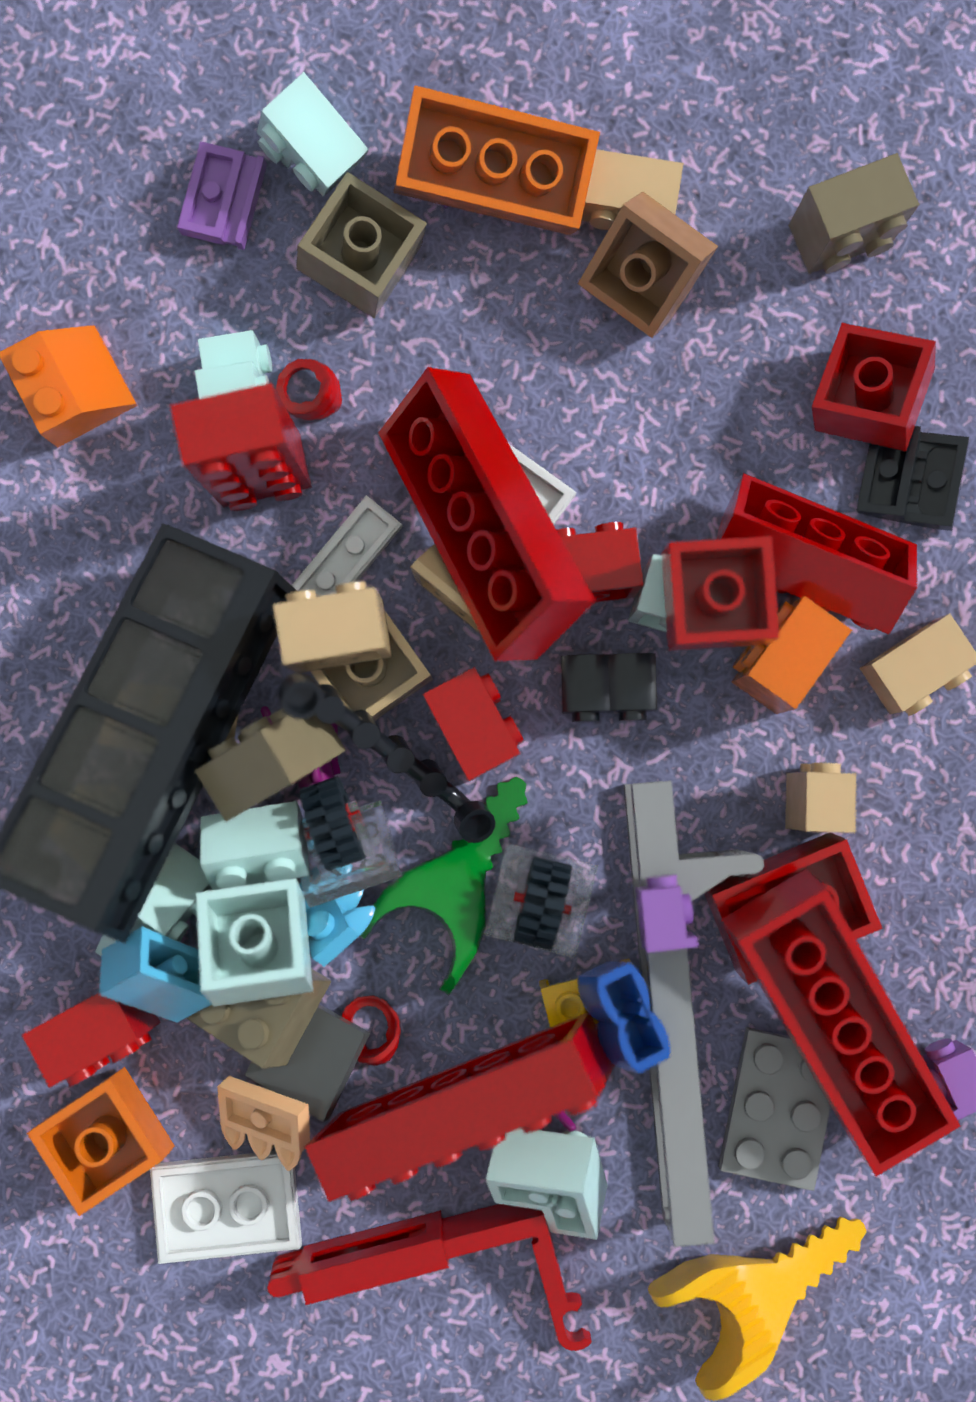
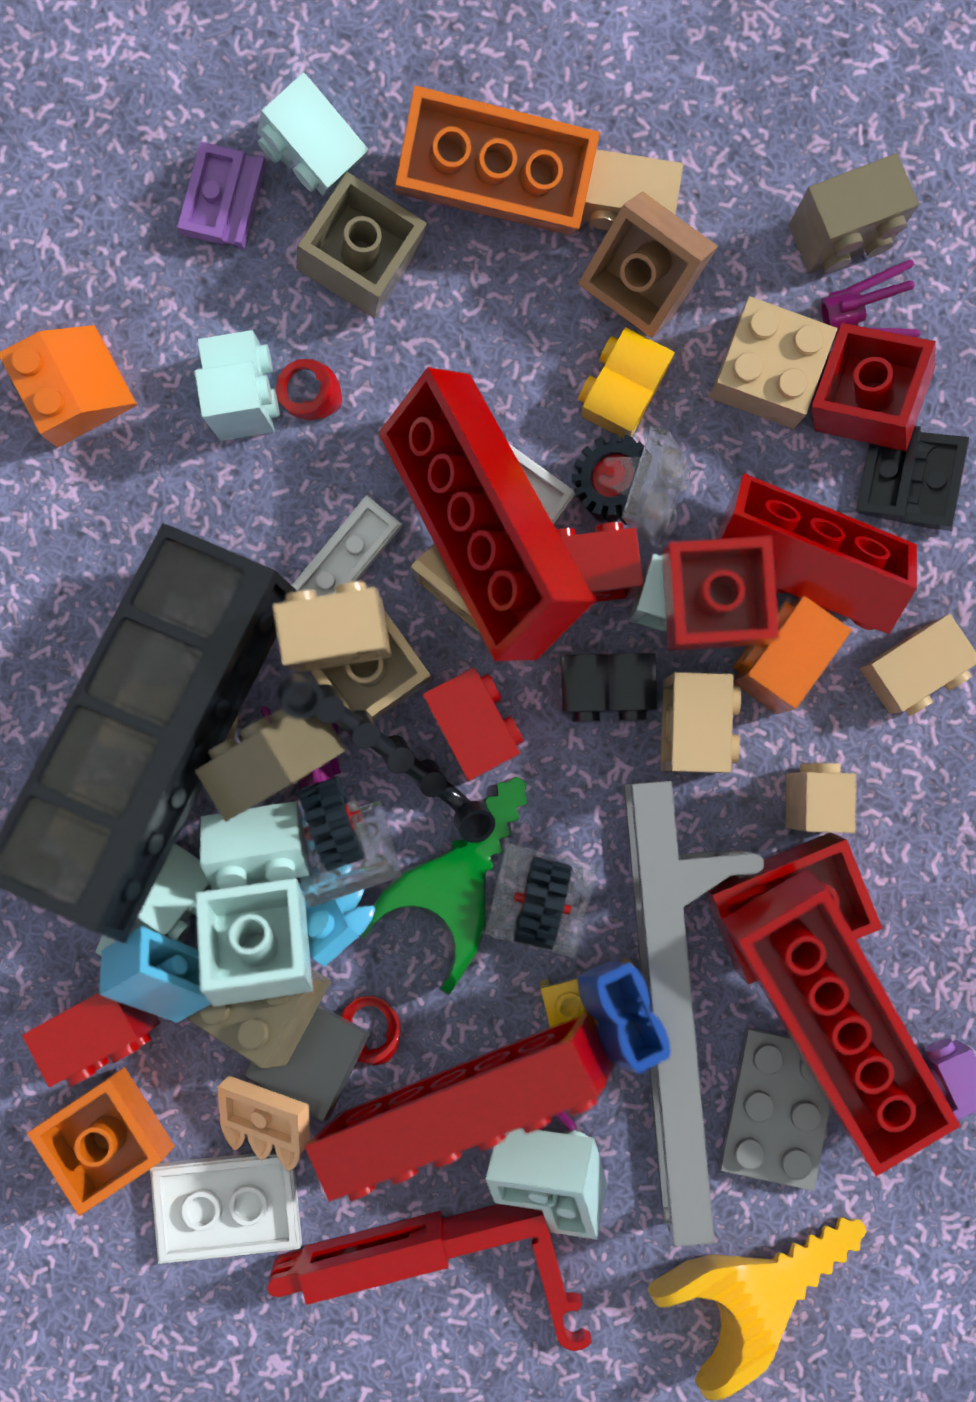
(242, 446): red brick -> none
(626, 382): none -> yellow brick
(634, 482): none -> clear plate
(664, 915): medium lavender brick -> none
(699, 723): none -> tan brick
(773, 362): none -> tan brick
(849, 305): none -> magenta plant

